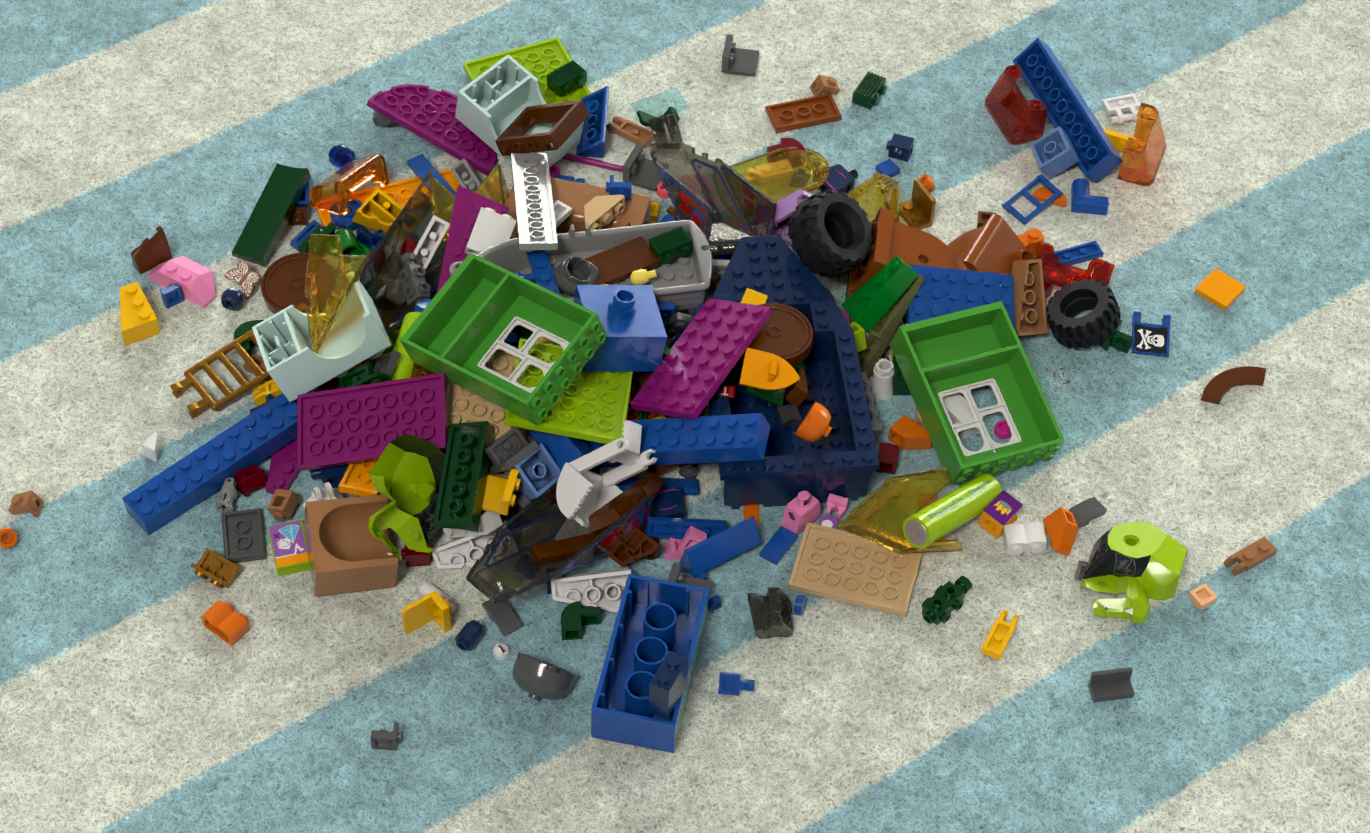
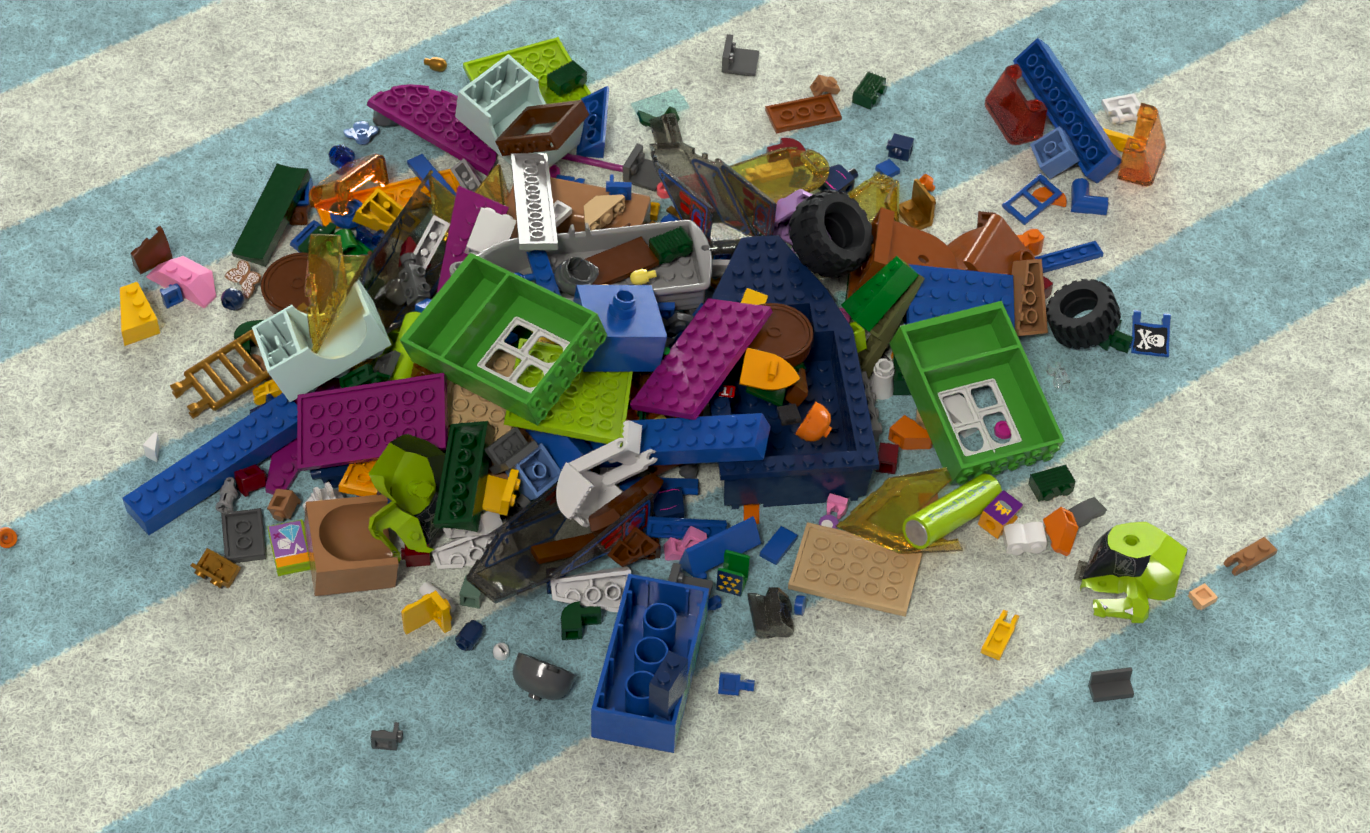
(26, 502): medium nougat bracket -> none
(225, 622): orange brick -> none
(361, 132): none -> medium blue plate
(436, 64): none -> pearl gold cylinder
(470, 595): none -> sand green brick
(503, 616): dark grey slope -> none
(630, 131): medium nougat hinge -> none
(734, 573): none -> piece
(800, 511): bright pink torso -> none
(948, 597): dark green brick -> none
(1052, 483): none -> dark green brick
(1061, 273): clear red windscreen -> none
(1220, 289): light orange tile -> none
(1226, 380): reddish brown tile -> none

